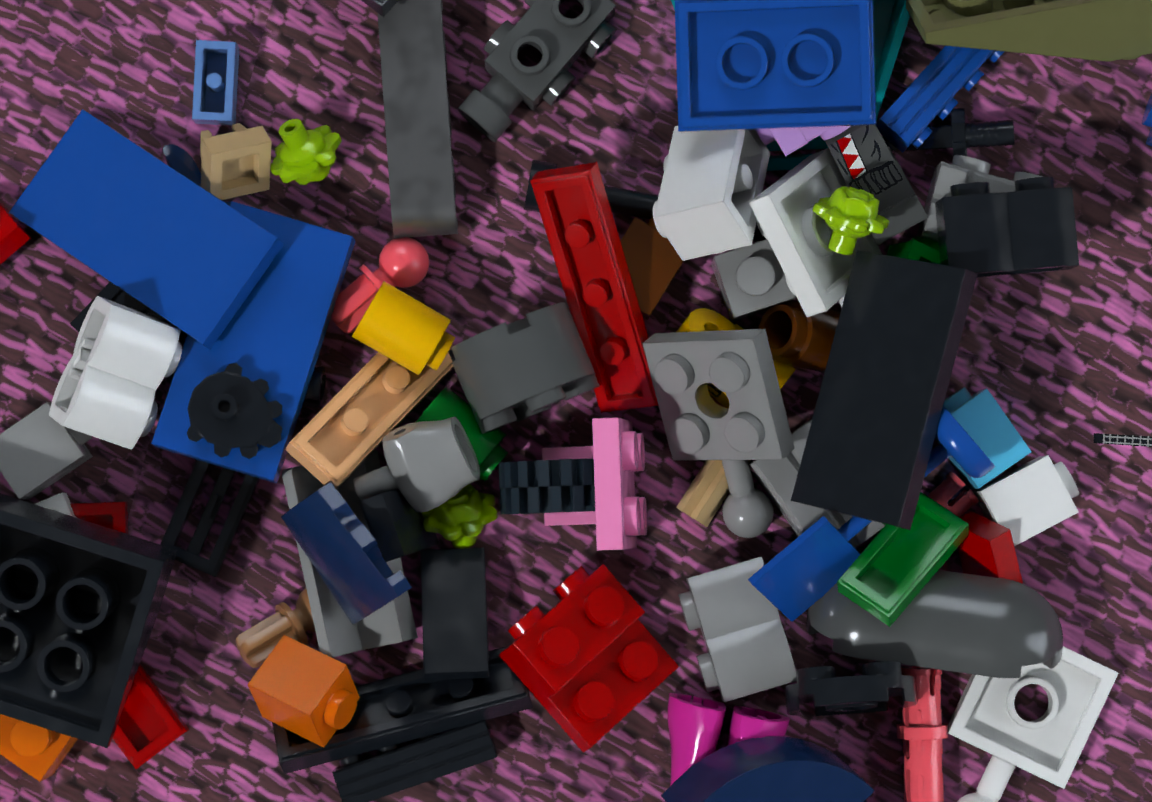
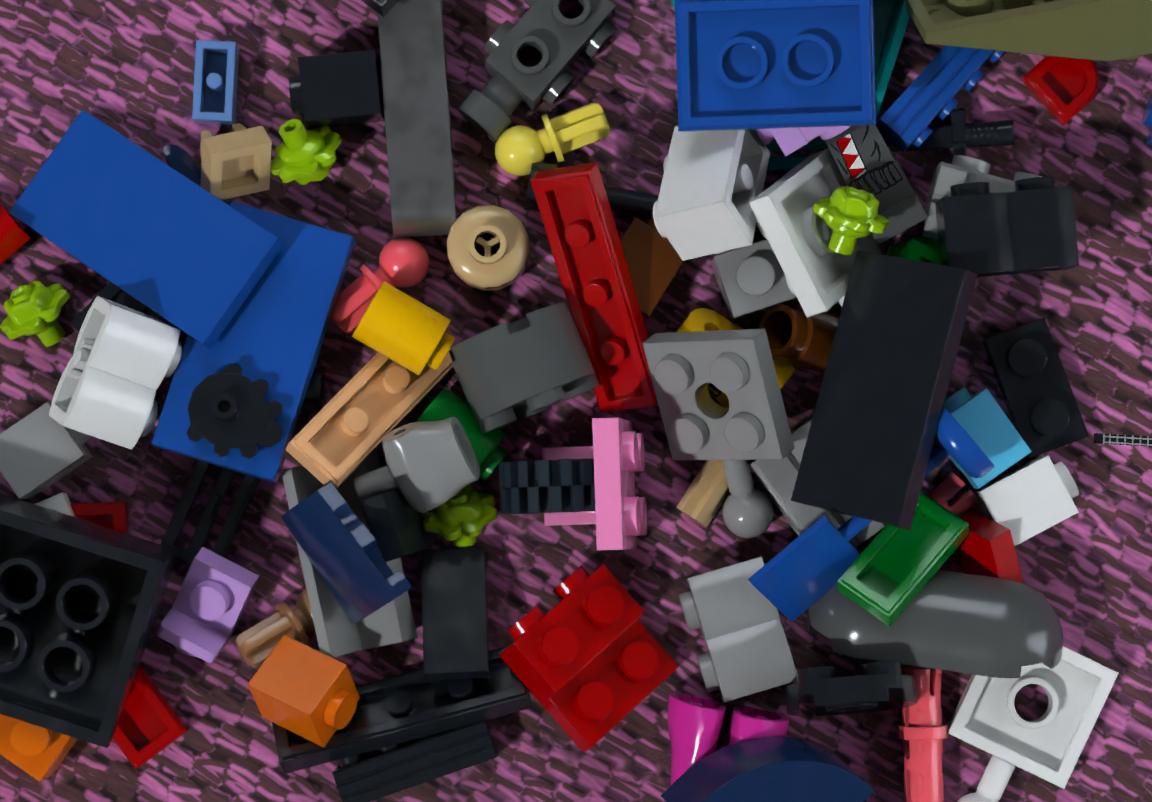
(35, 311): none -> lime plant
(208, 606): none -> lavender bracket
(338, 89): none -> black brick
(488, 271): none -> tan head
(523, 145): none -> light yellow axle
(1035, 387): none -> black plate
(1063, 85): none -> red tile

